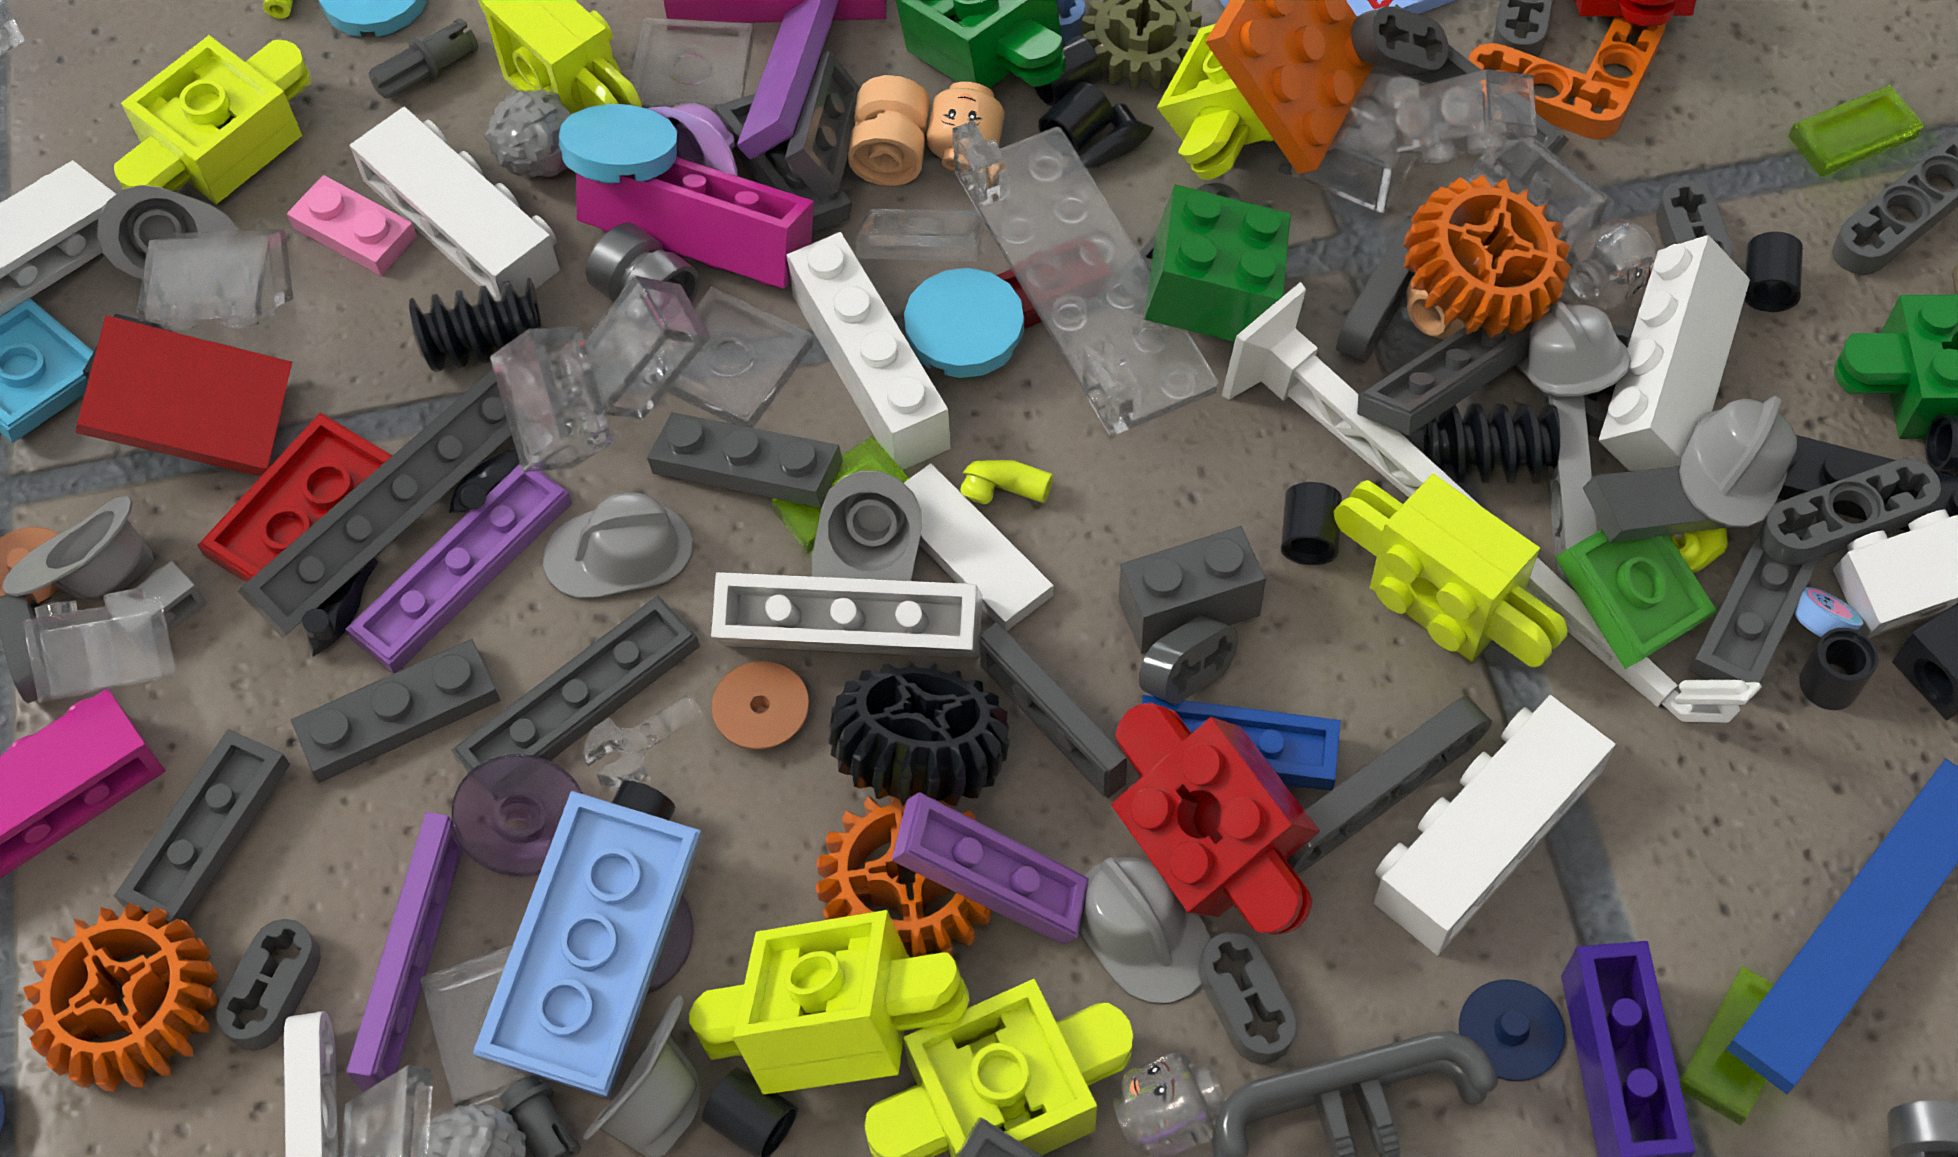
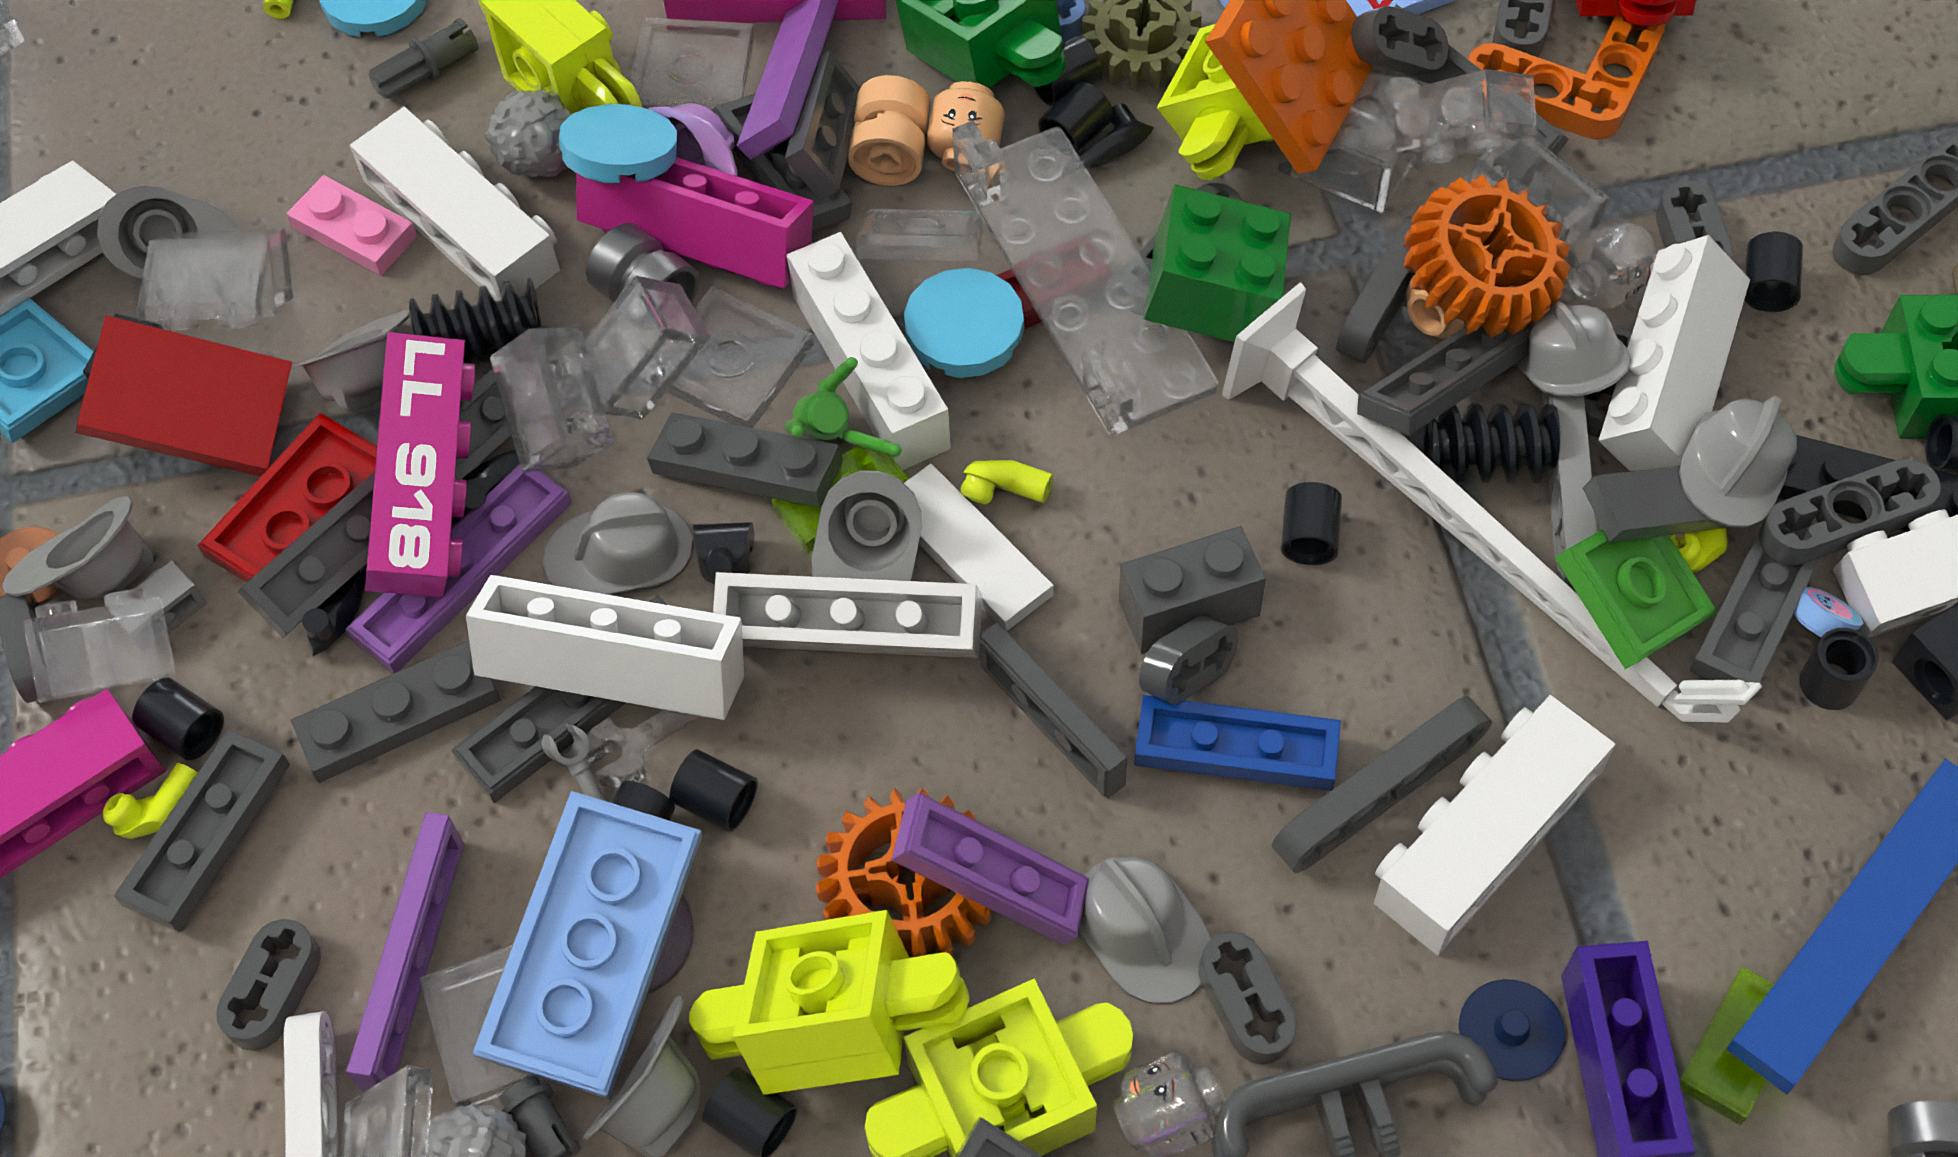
(83, 1001): orange gear -> none
(146, 815): none -> neon yellow arm
(178, 718): none -> black beam
(213, 118): neon yellow brick -> none
(354, 364): none -> light grey piece
(416, 466): none -> dark pink brick
(504, 791): clear purple dish -> none
(575, 760): none -> light grey hand
(606, 646): none -> white brick
(713, 790): none -> black beam
(723, 548): none -> black piece
(760, 705): nougat piece -> none
(826, 416): none -> bright green plant
(918, 733): black gear -> none
(1214, 818): red brick -> none
(1452, 569): neon yellow brick -> none
(1855, 130): clear neon green tile -> none

